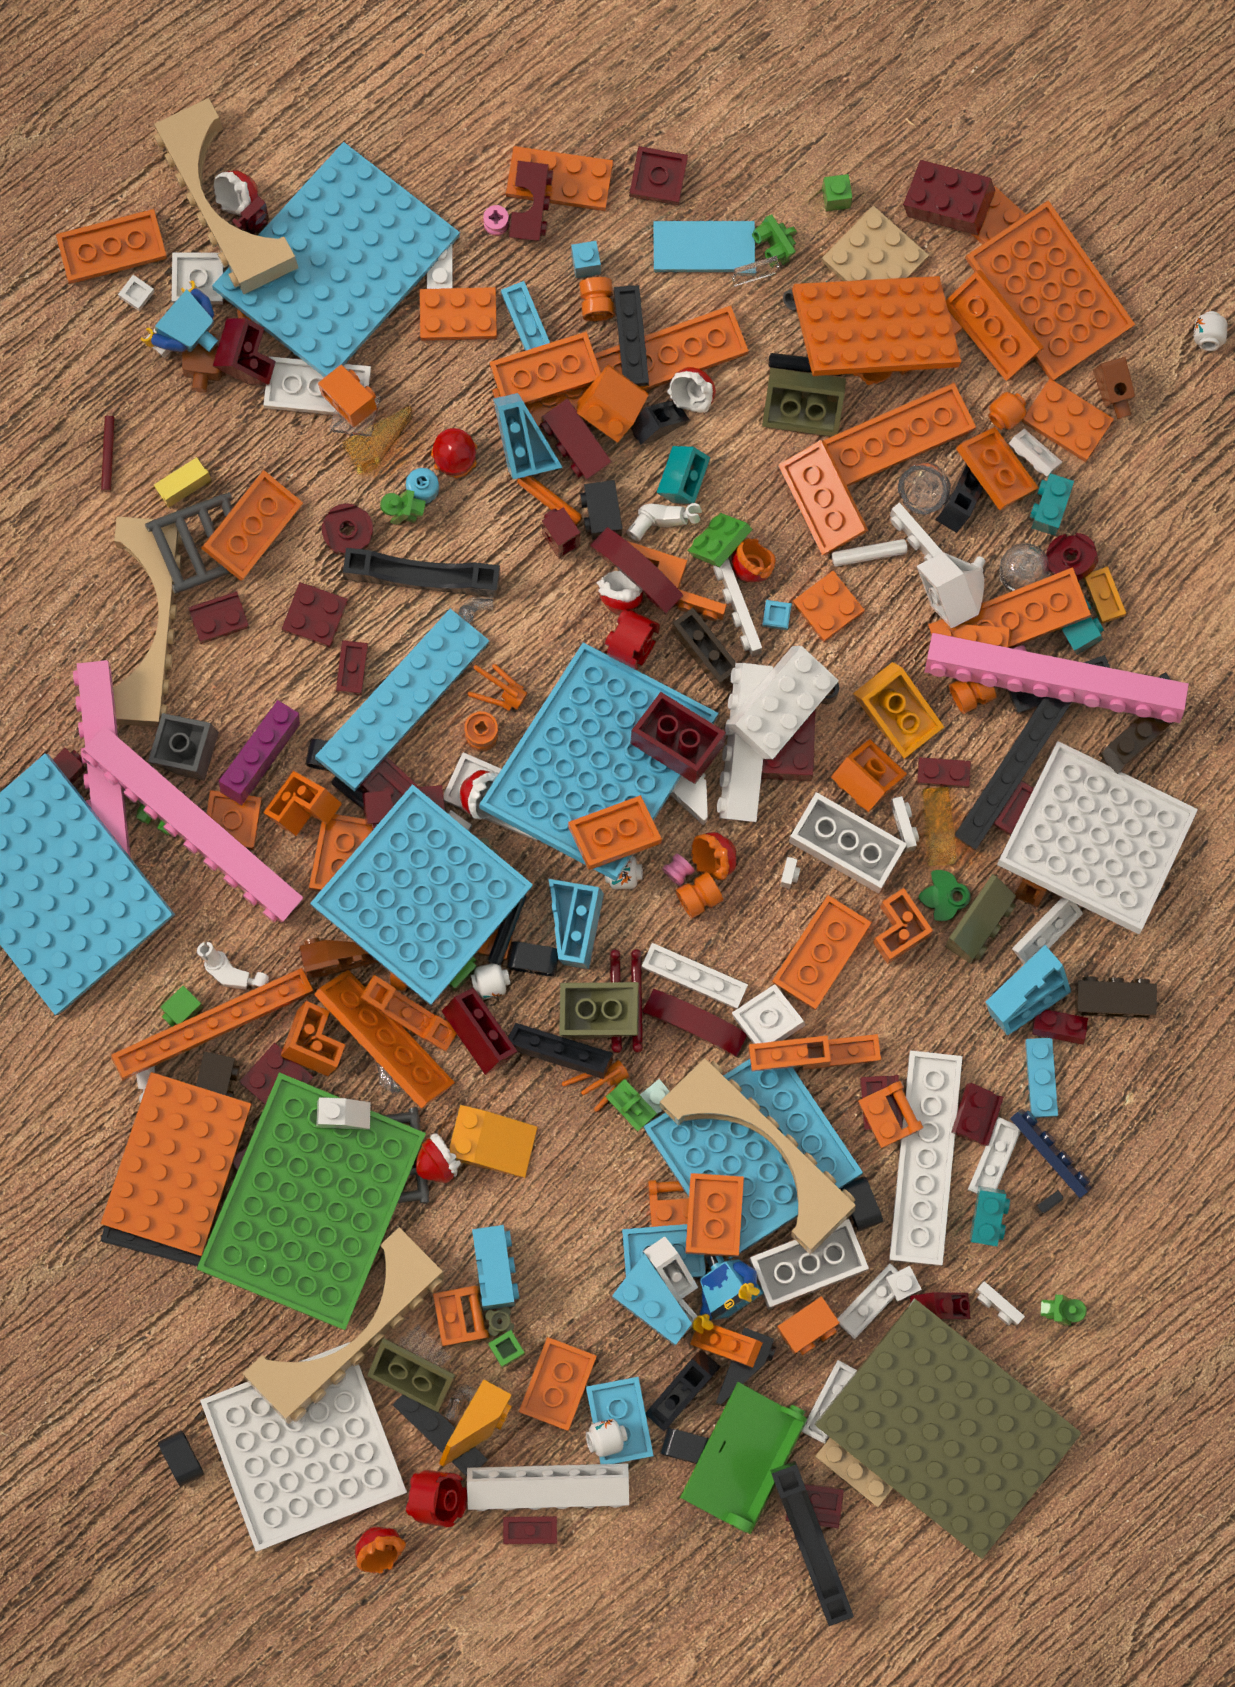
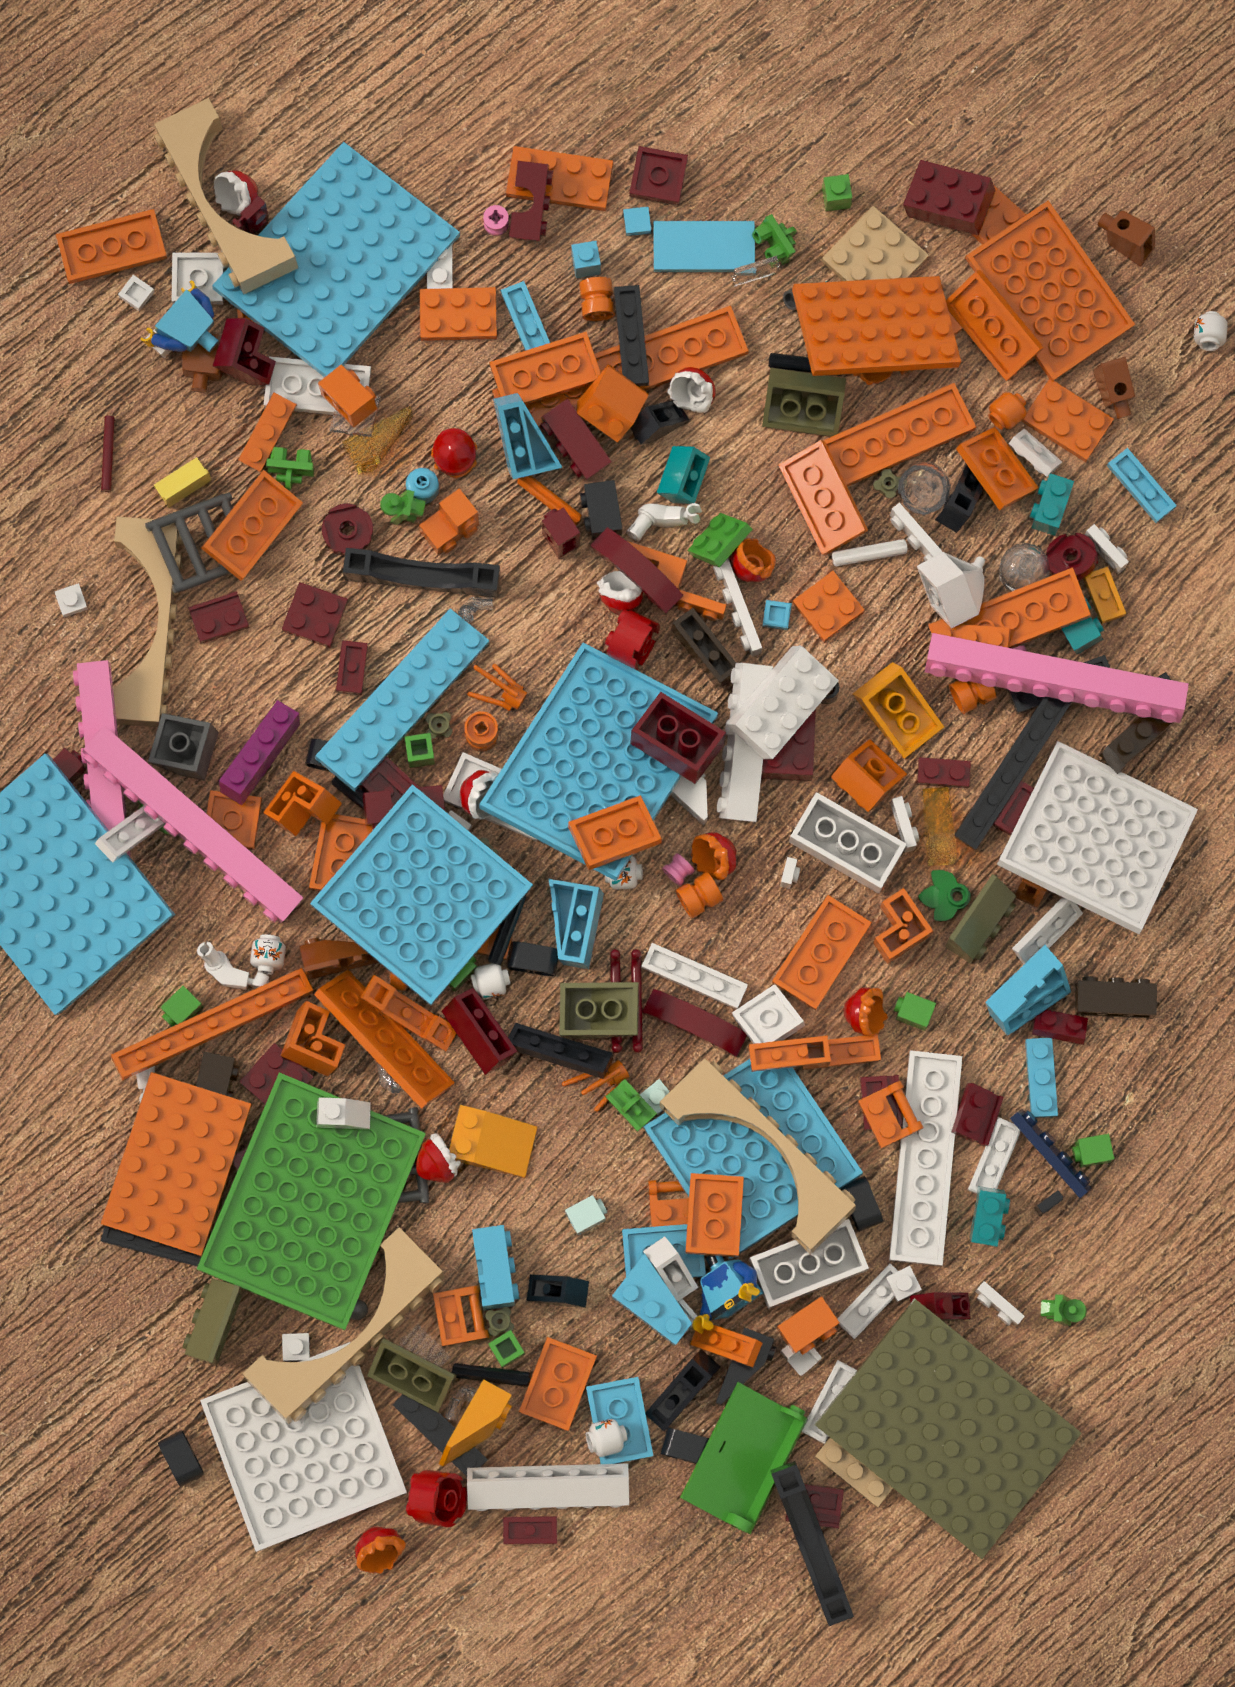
(71, 600): none -> white plate
(128, 834): none -> white plate
(213, 1321): none -> olive slope
(267, 432): none -> orange plate
(268, 954): none -> white head
(280, 465): none -> bright green hips
(296, 1346): none -> white plate
(360, 1310): none -> dark grey hinge
(419, 750): none -> bright green brick
(434, 719): none -> olive plate
(452, 522): none -> orange brick
(491, 1374): none -> black axle
(557, 1290): none -> black slope
(586, 1214): none -> light aqua brick
(637, 221): none -> medium azure tile
(800, 1362): none -> white panel
(865, 1011): none -> orange hair
(880, 485): none -> olive plate
(914, 1010): none -> bright green brick
(1093, 1150): none -> bright green brick
(1112, 555): none -> white plate
(1129, 236): none -> dark orange torso
(1141, 485): none -> medium azure plate

